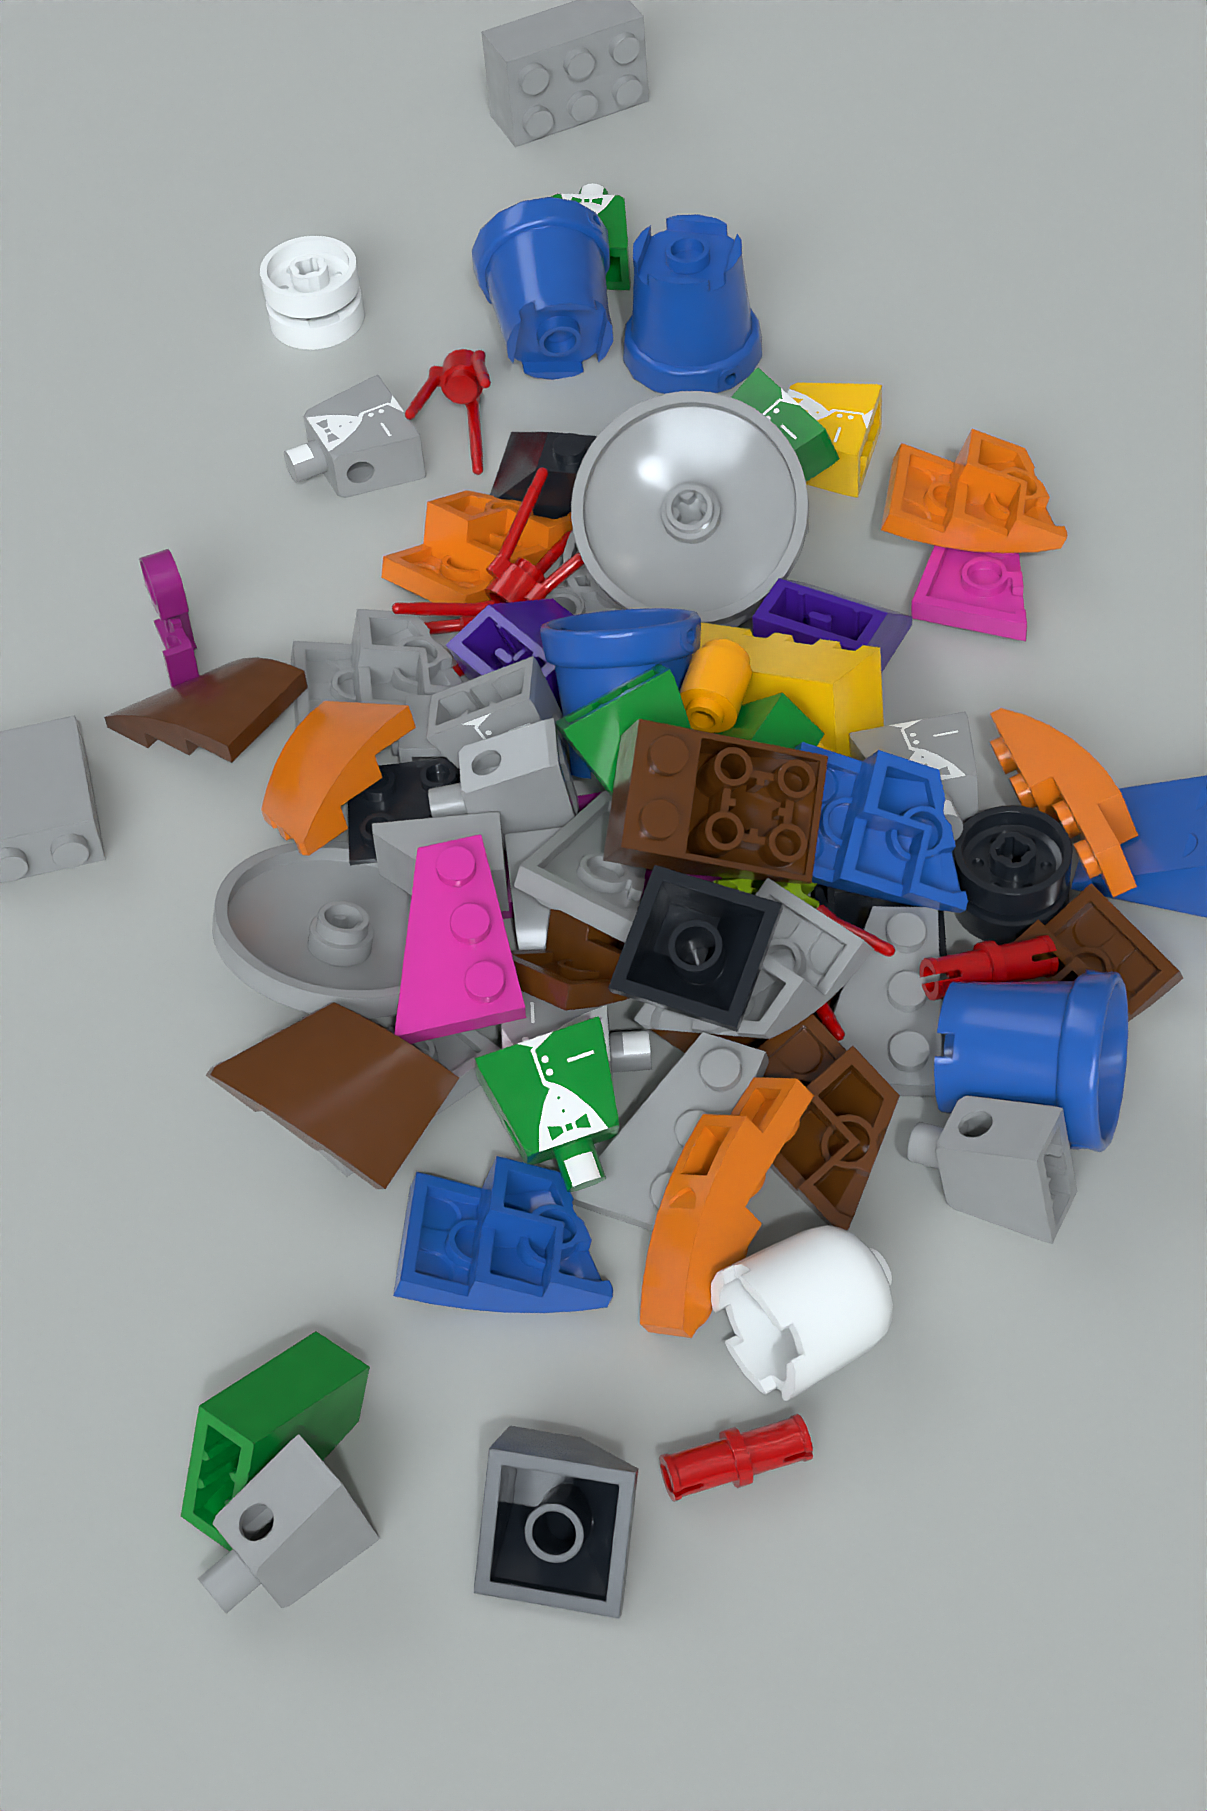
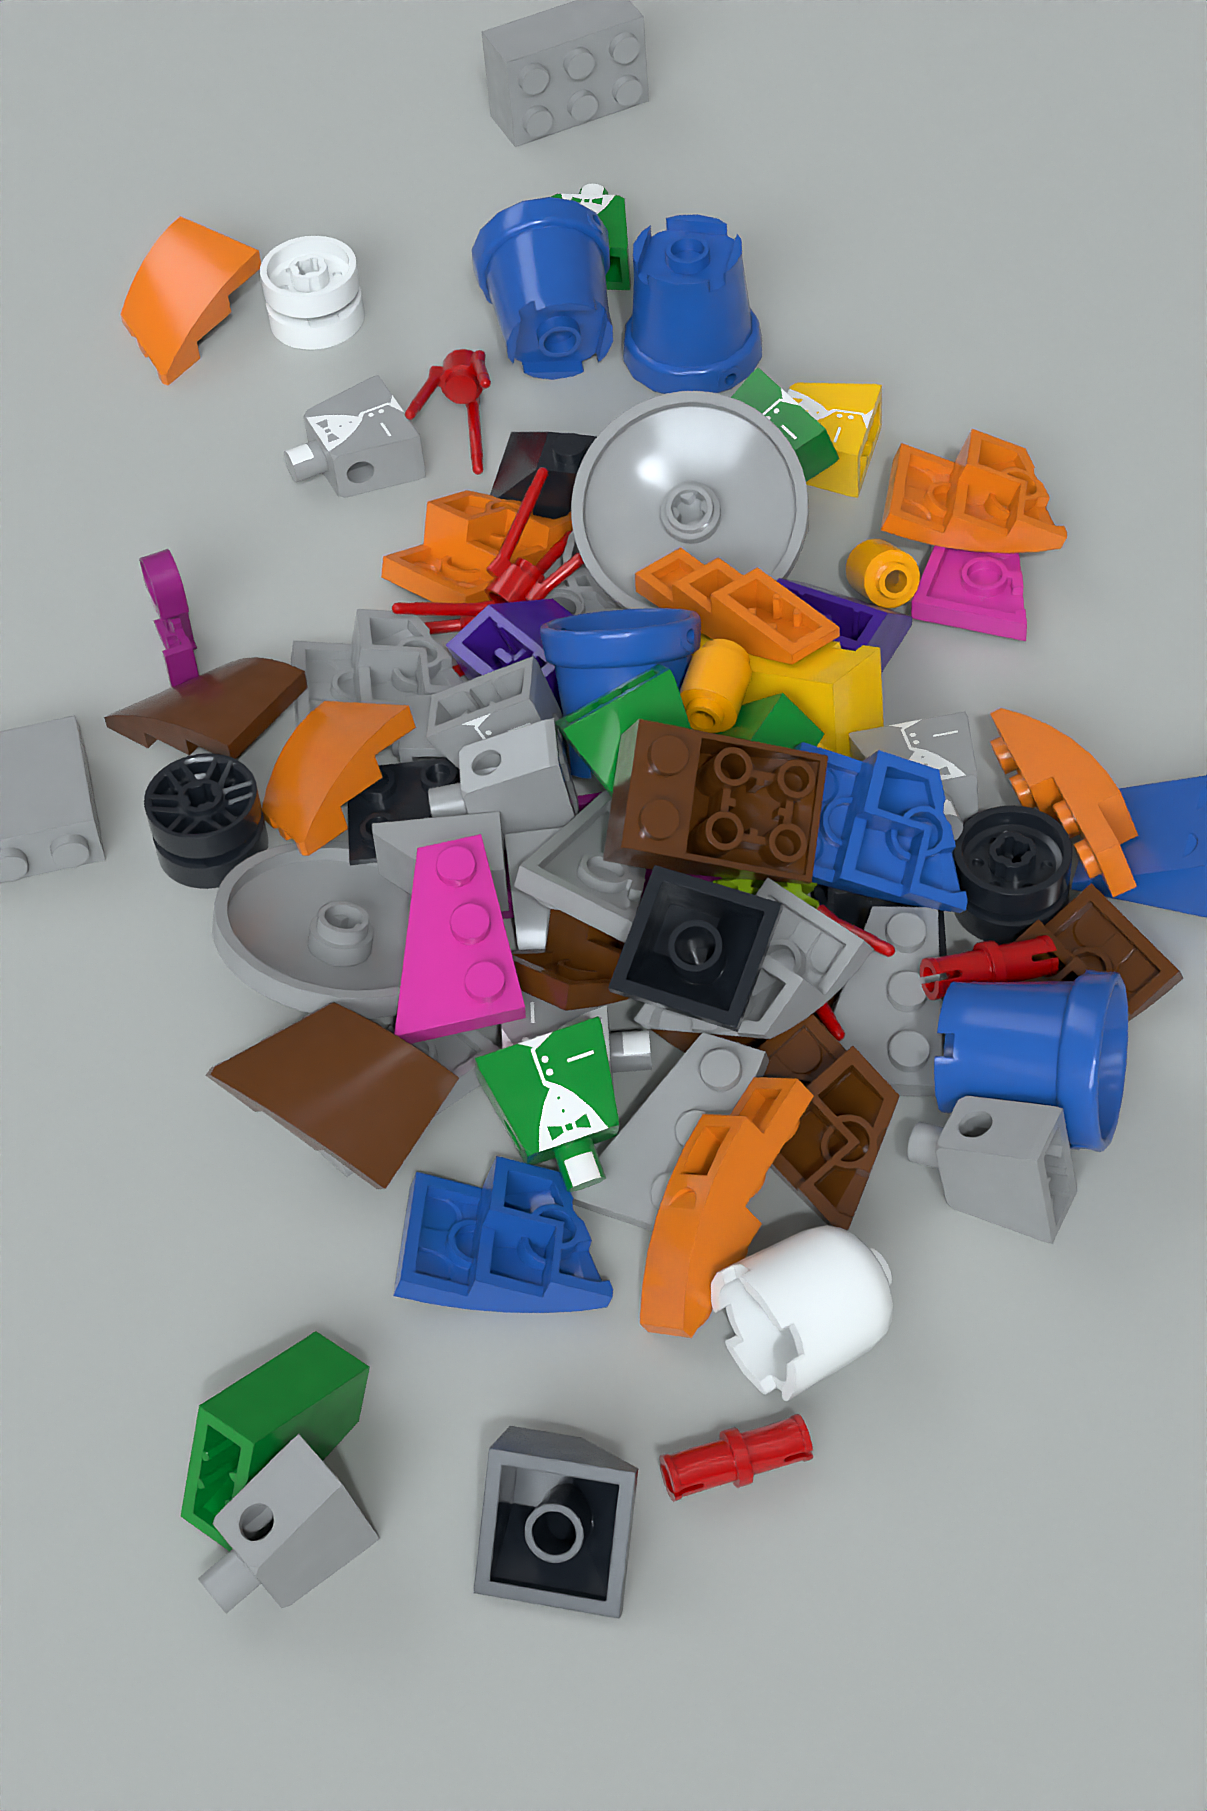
(184, 293): none -> orange slope
(204, 818): none -> black wheel
(737, 607): none -> orange slope
(882, 573): none -> light orange brick

